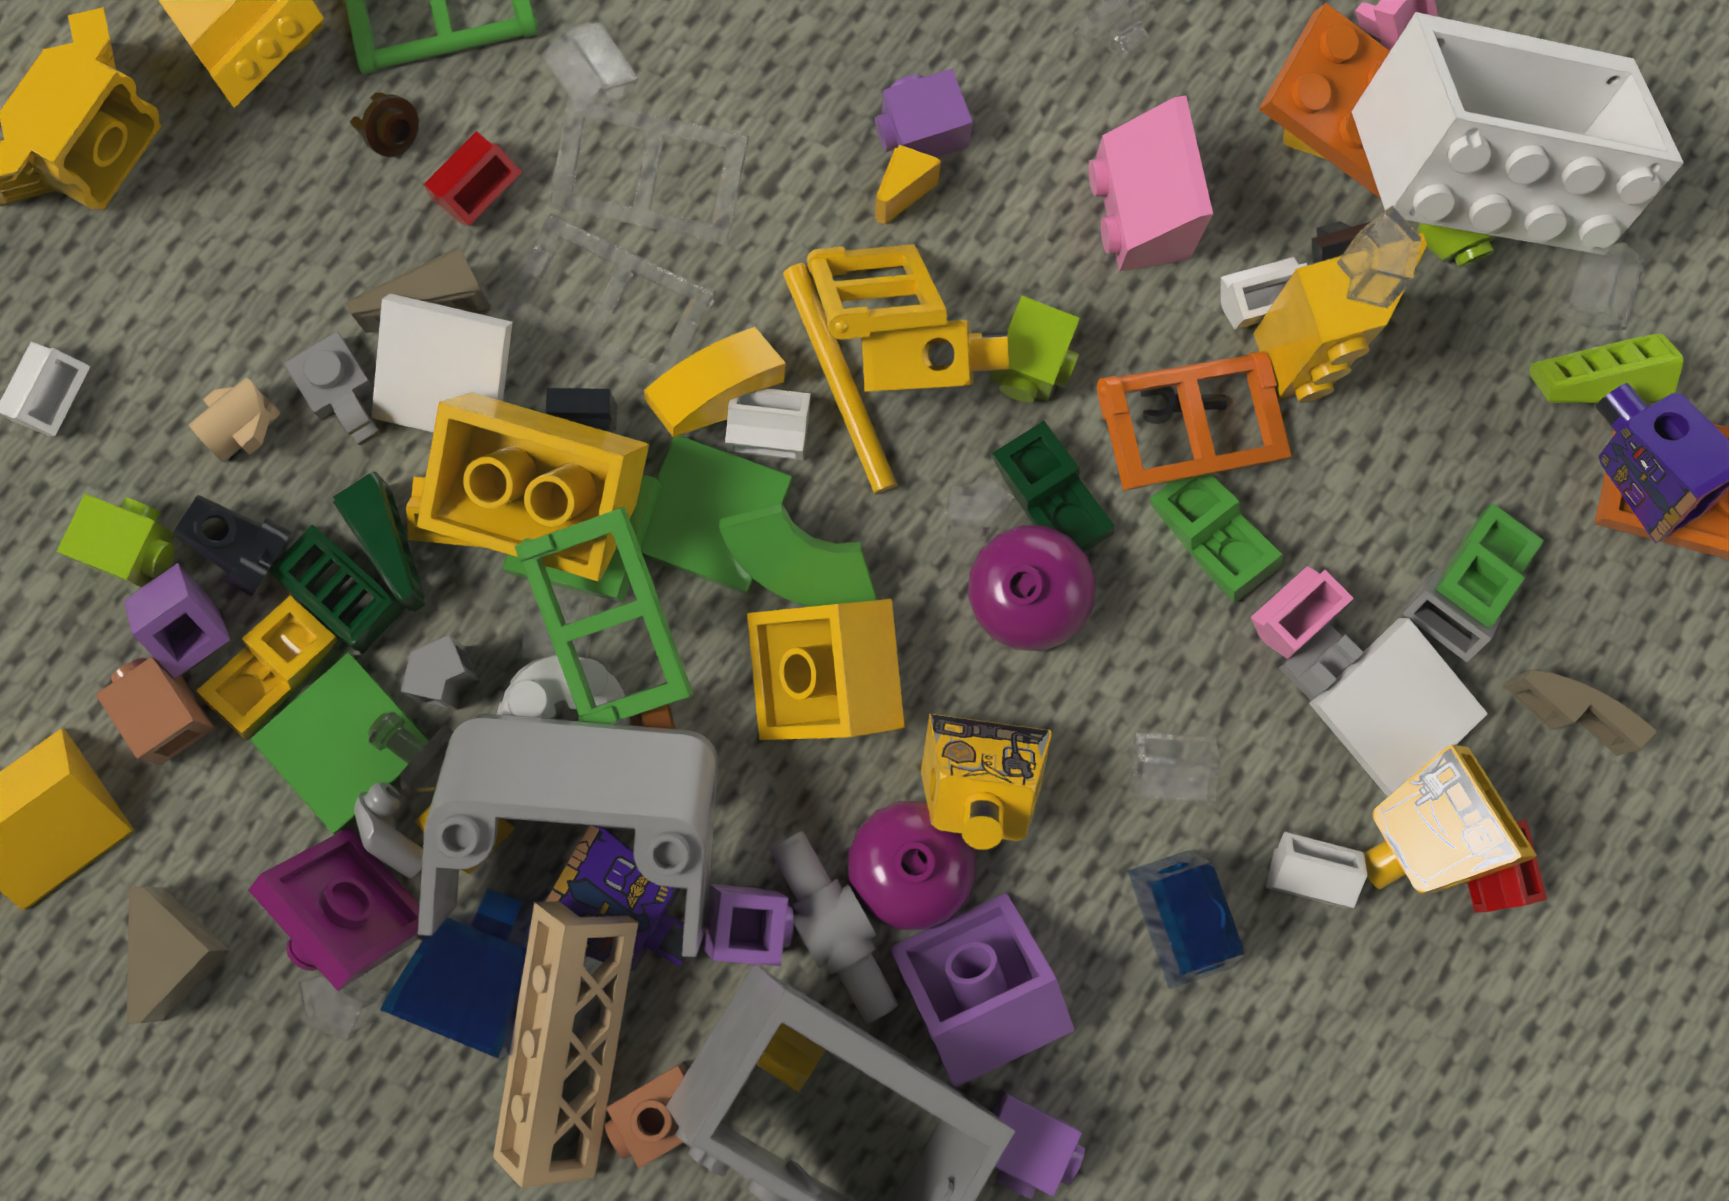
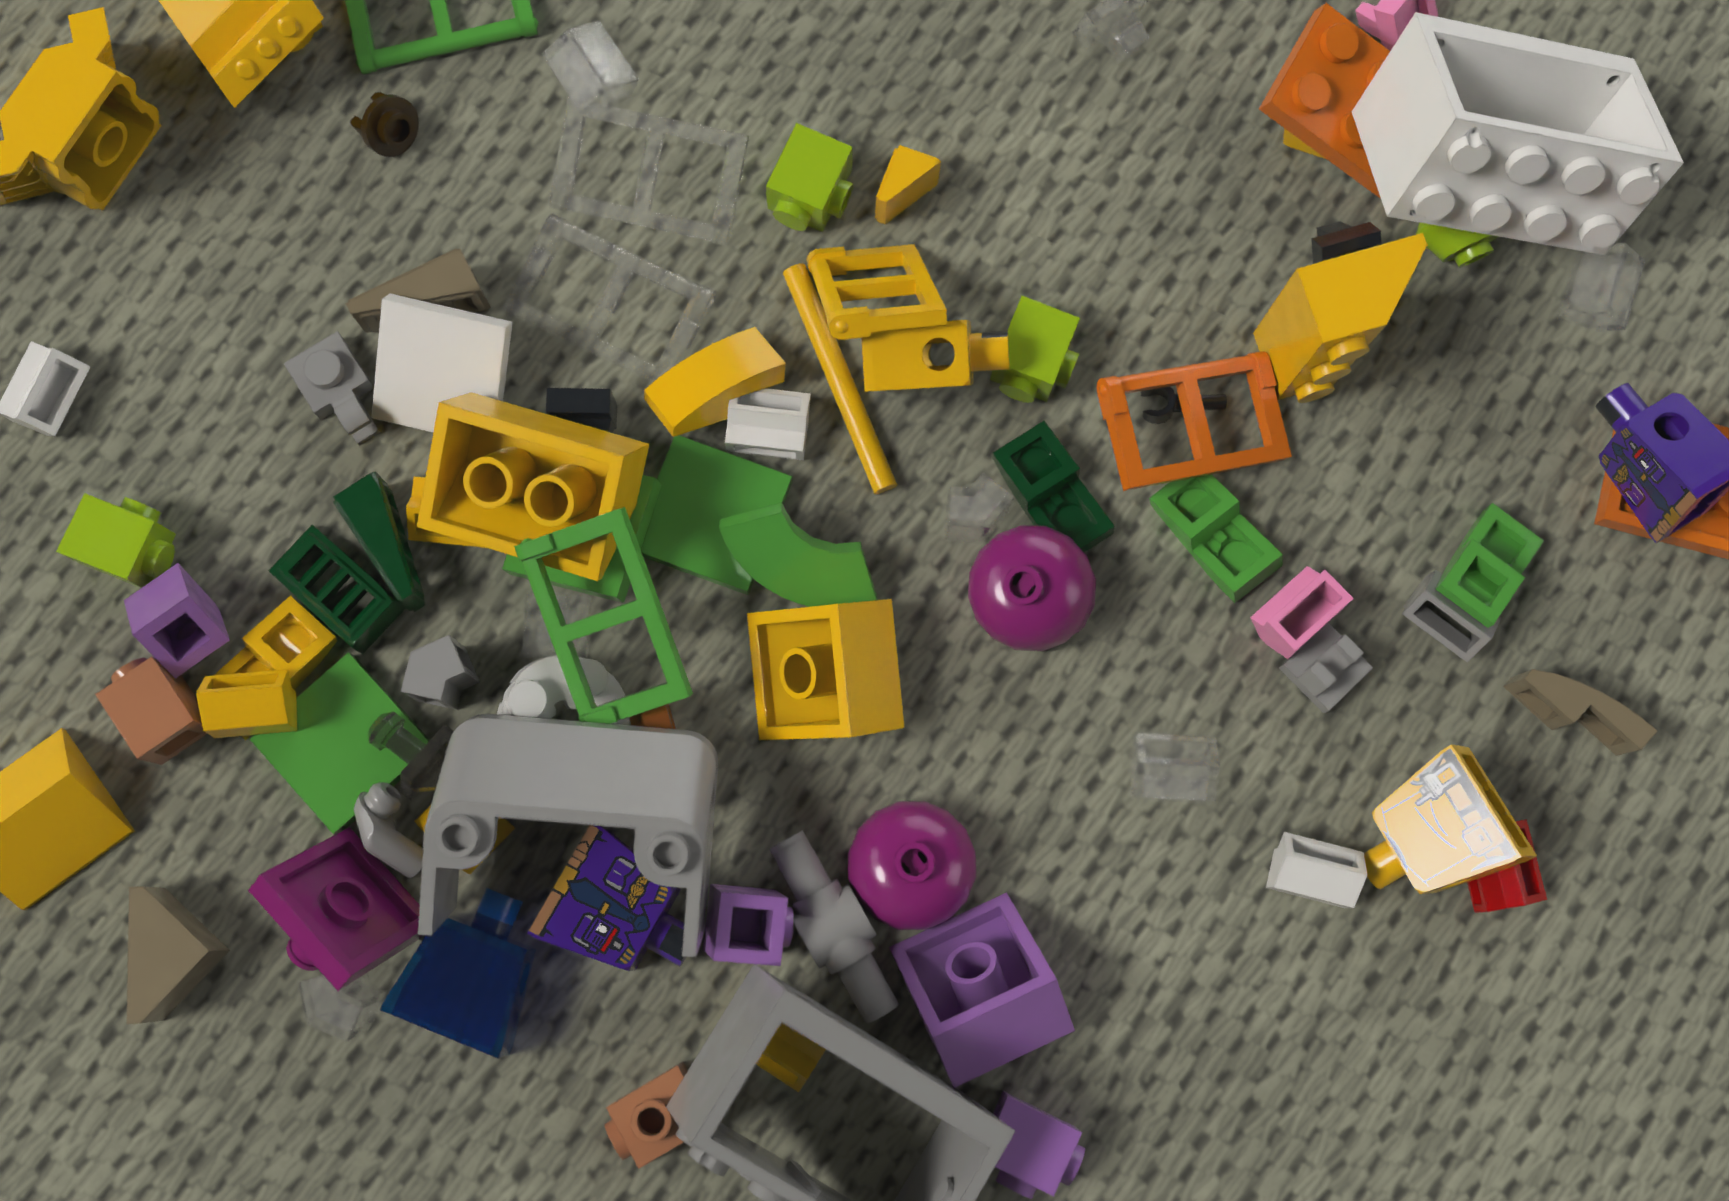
(234, 419): tan piece -> none
(243, 553): black plate -> none
(247, 704): none -> yellow piece
(472, 179): red piece -> none
(542, 1040): tan fence -> none
(810, 180): none -> lime brick
(925, 115): medium lavender brick -> none
(983, 777): yellow torso -> none
(1152, 188): bright pink slope -> none
(1187, 917): clear blue torso -> none
(1251, 308): white piece -> none
(1381, 259): clear piece -> none
(1398, 706): white tile -> none
(1586, 376): lime slope -> none

